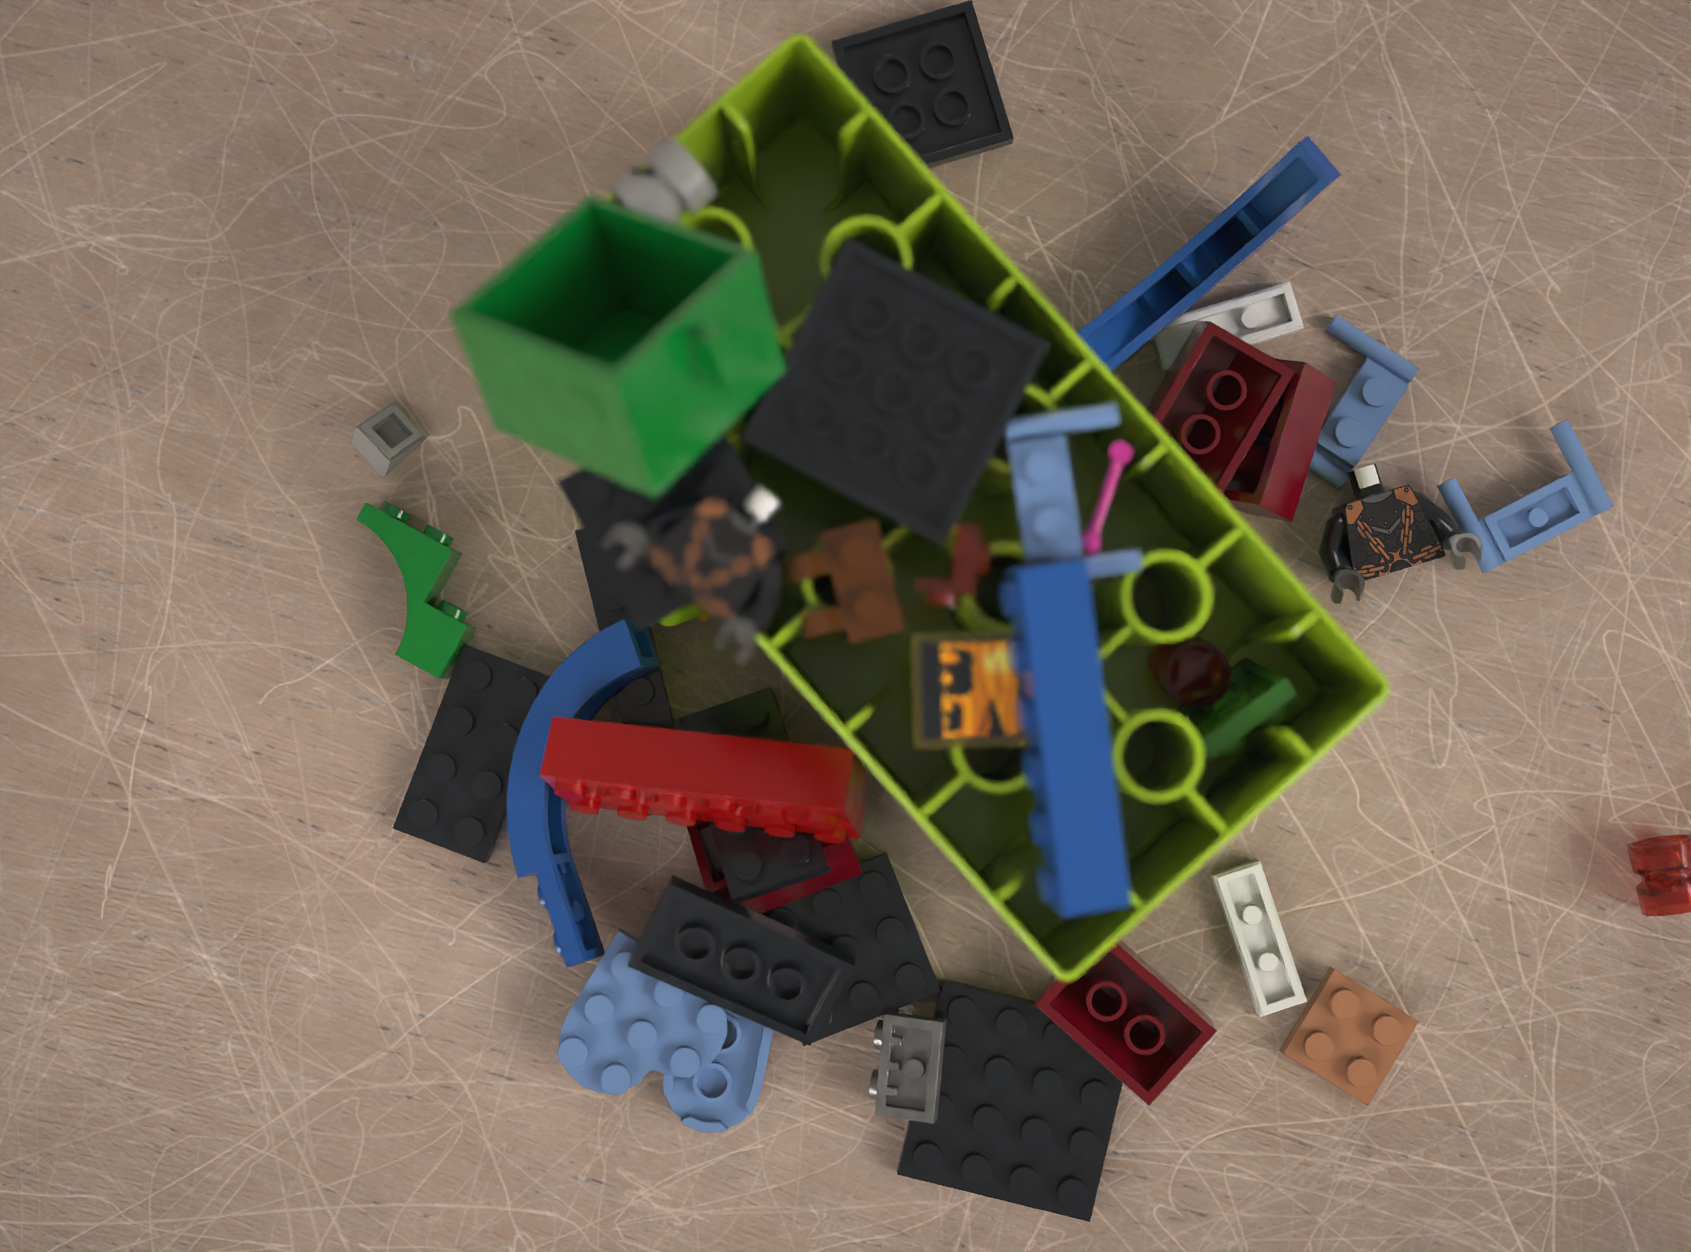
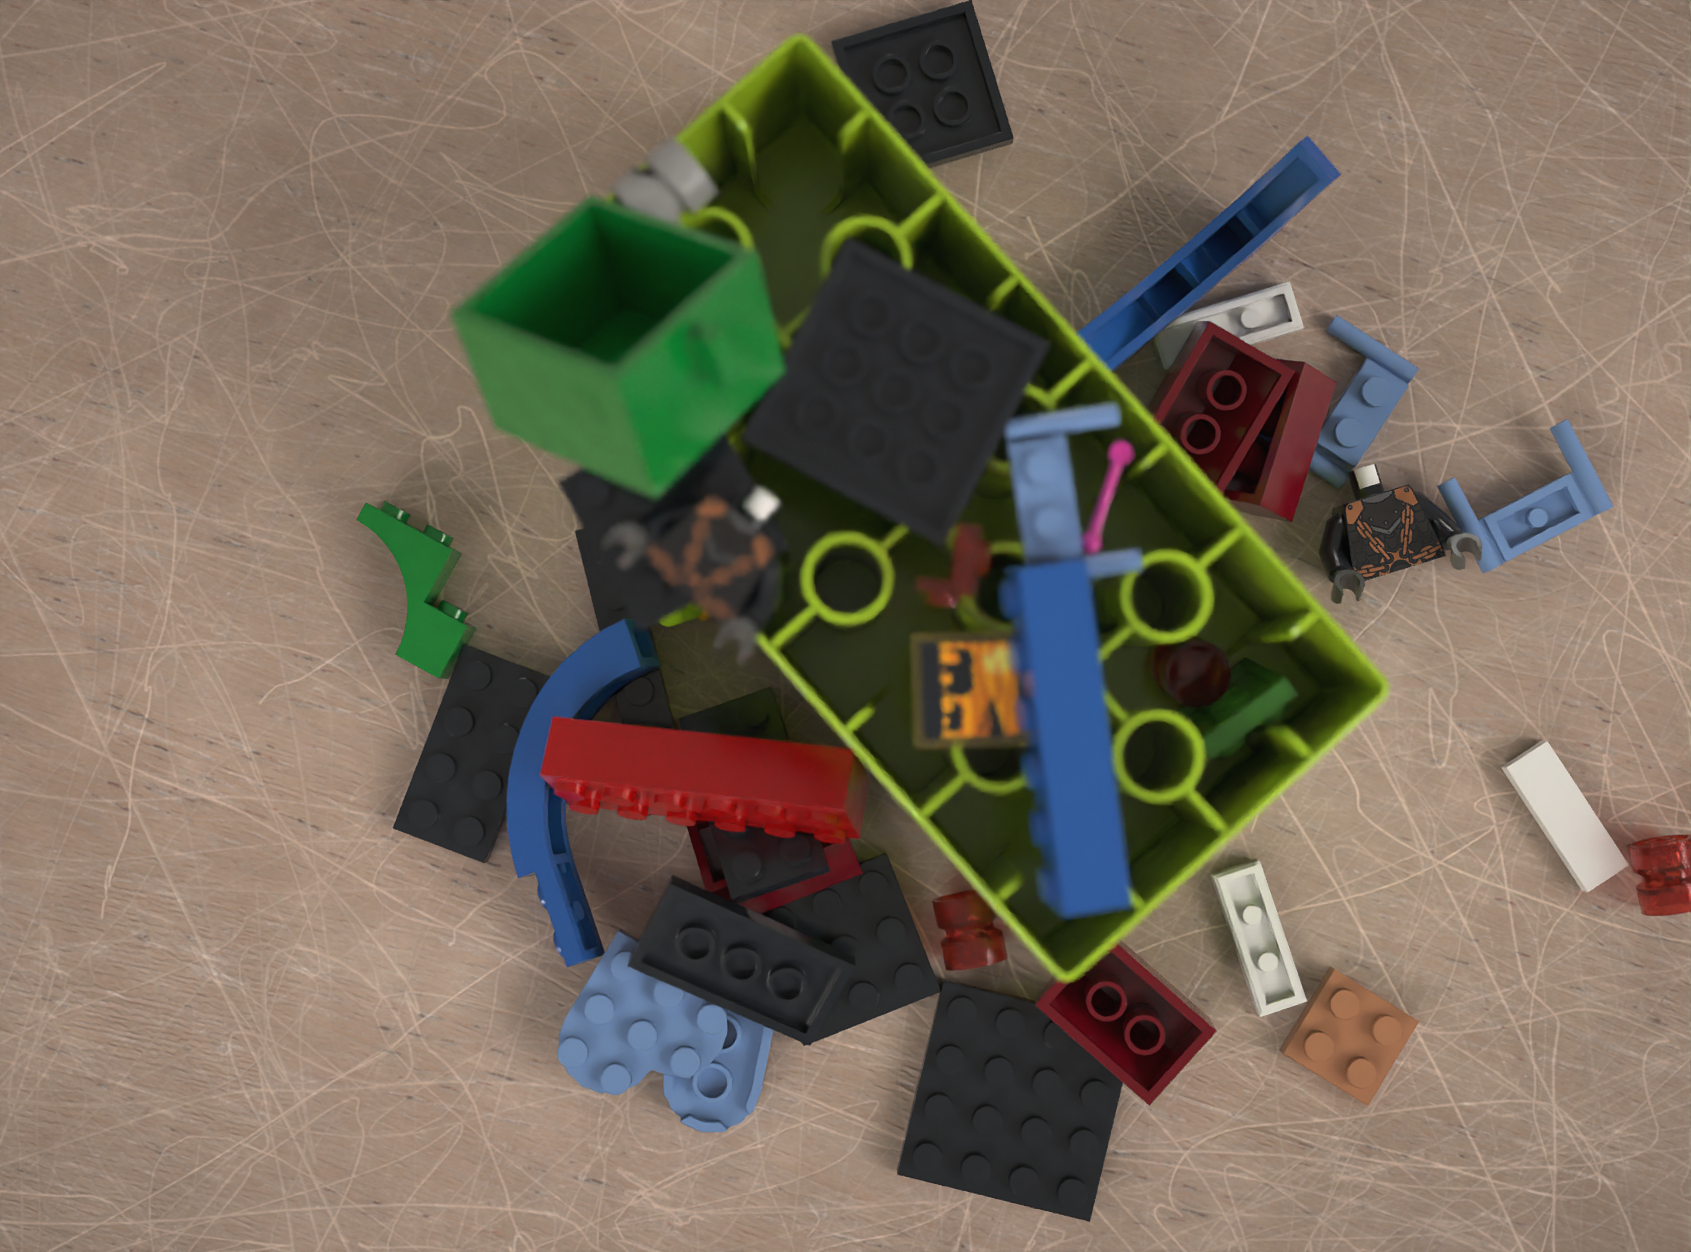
(387, 438): light grey slope -> none
(860, 581): reddish brown plate -> none
(908, 1066): flat silver bracket -> none
(970, 931): none -> clear red wheel
(1565, 816): none -> white tile

